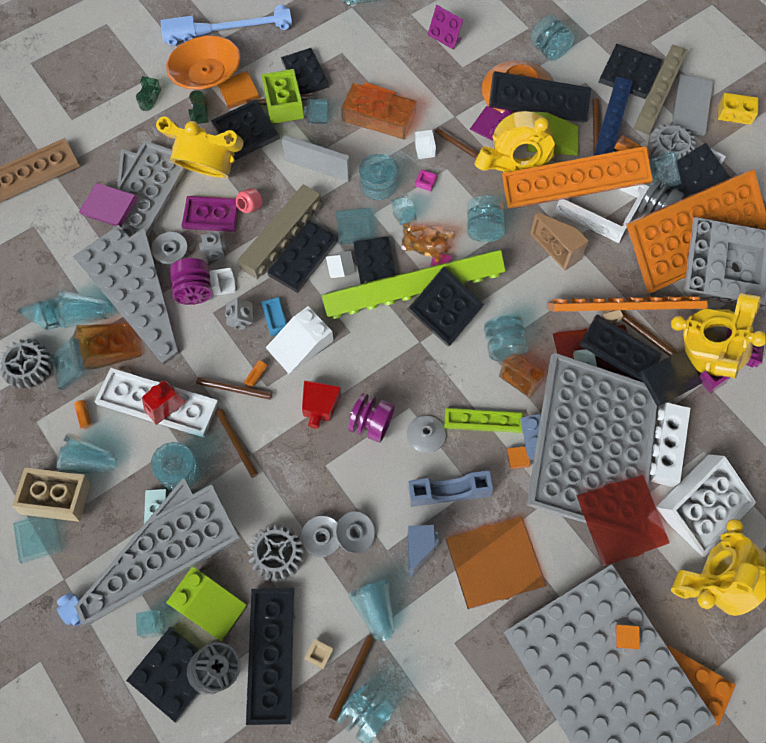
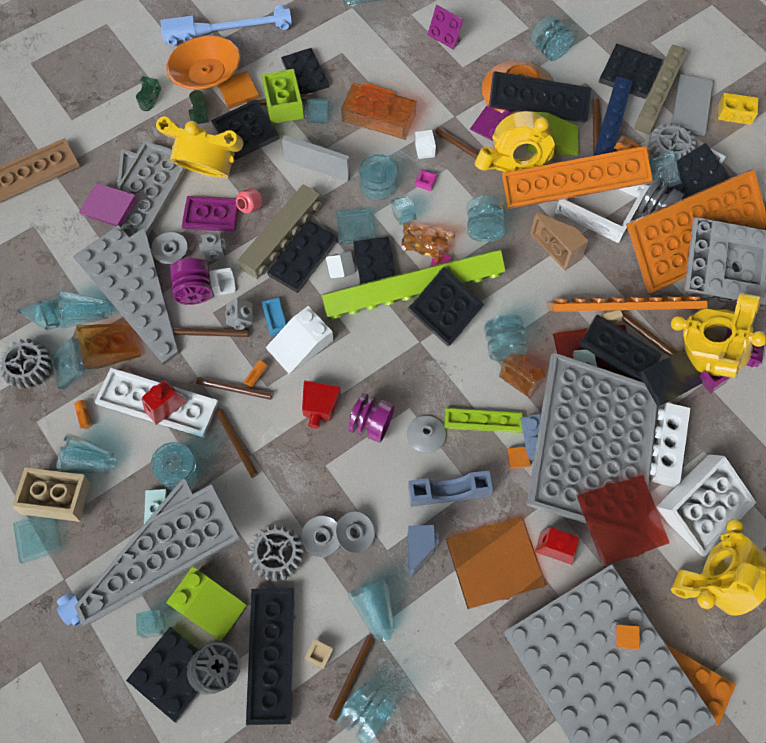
(211, 332): none -> reddish brown bar
(557, 545): none -> red torso

